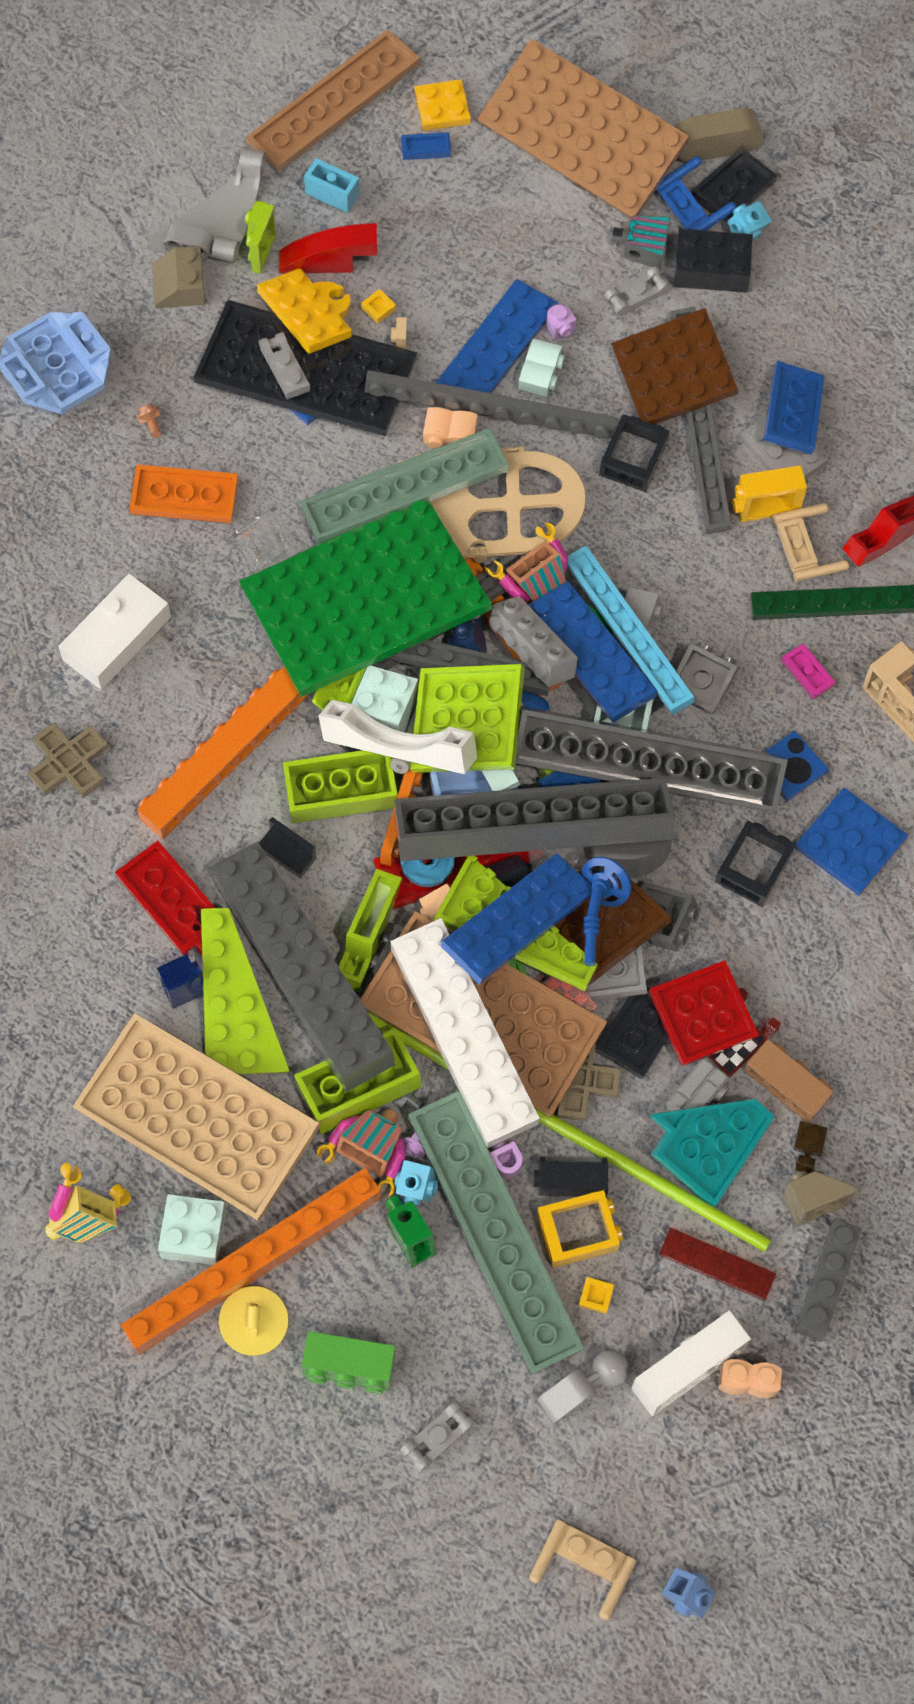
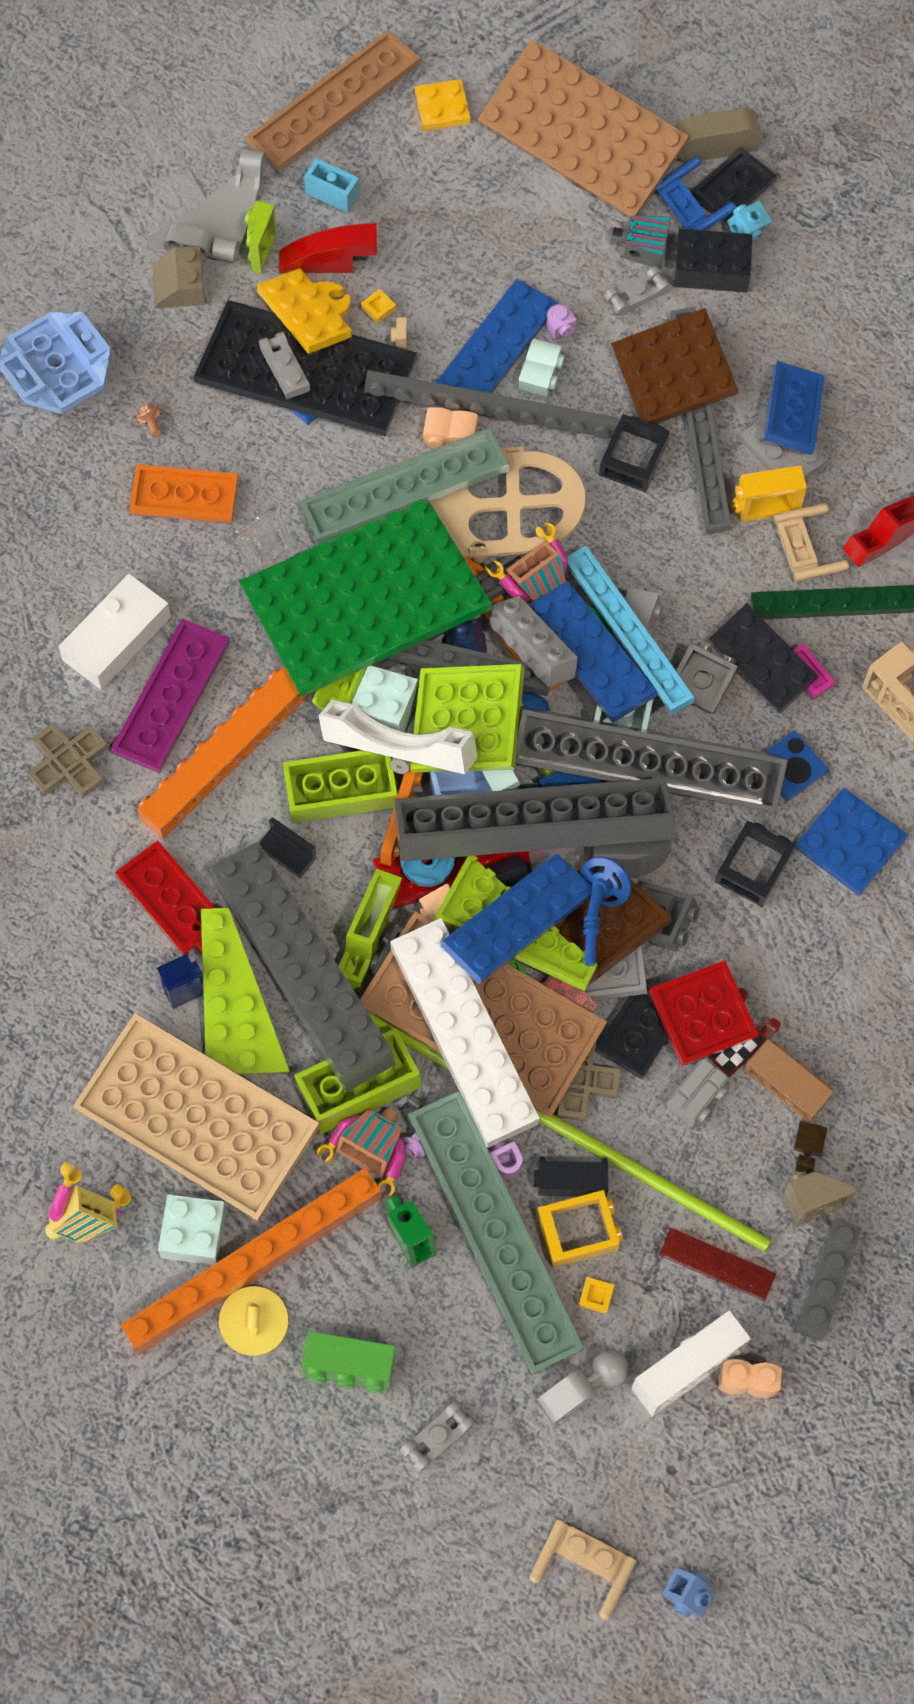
(170, 696): none -> magenta plate
(416, 1182): medium azure brick -> none
(426, 146): blue tile -> none
(710, 1143): teal wing -> none
(764, 658): none -> black plate

